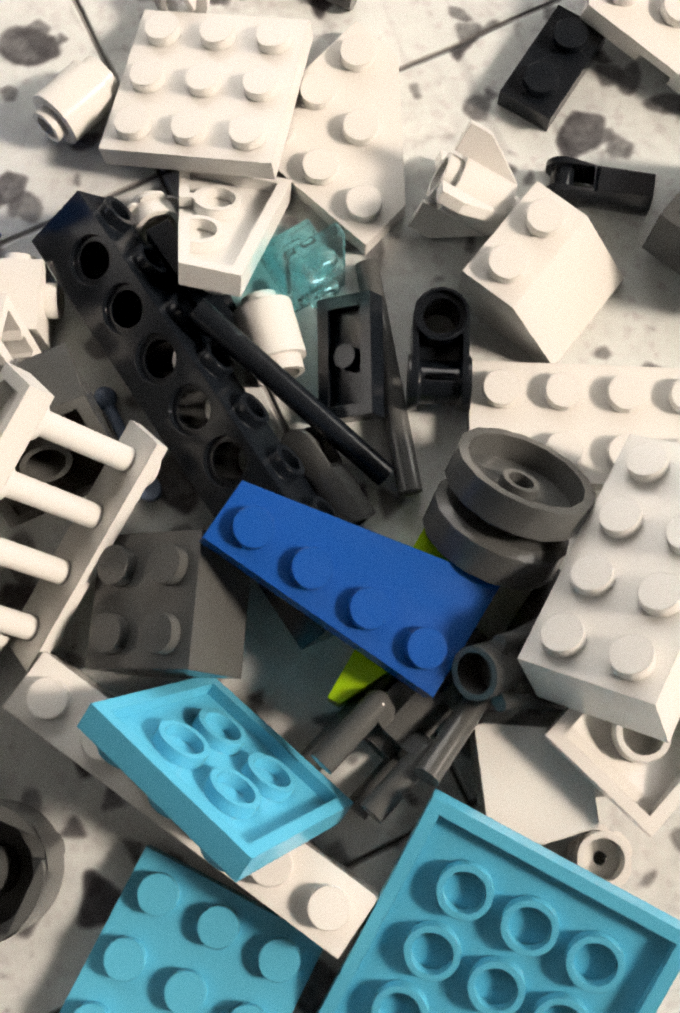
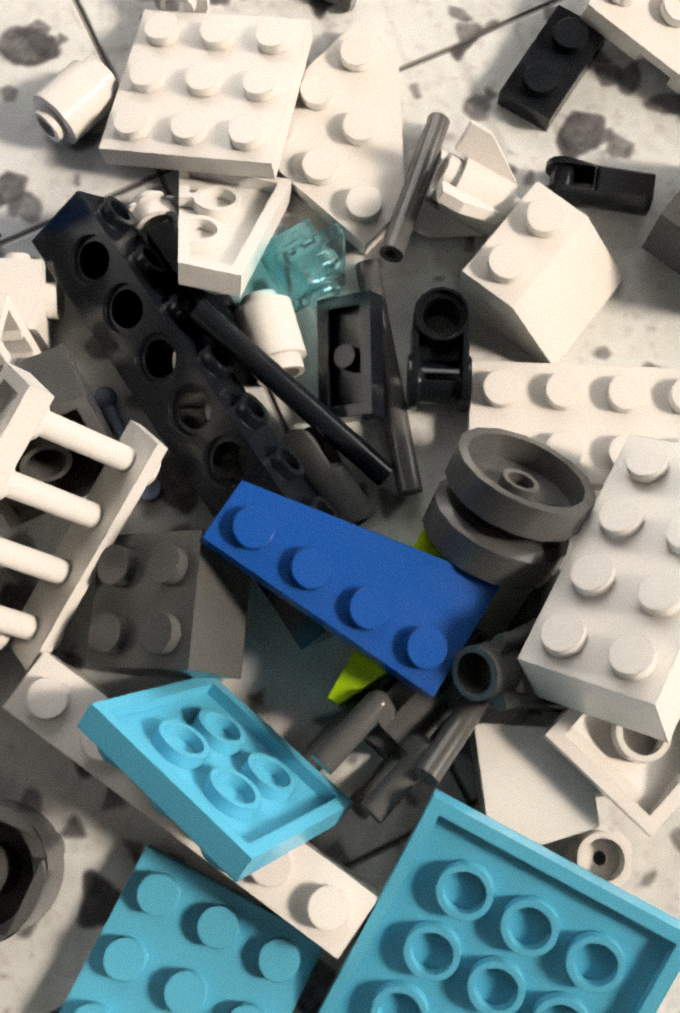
(414, 188): none -> dark grey piece

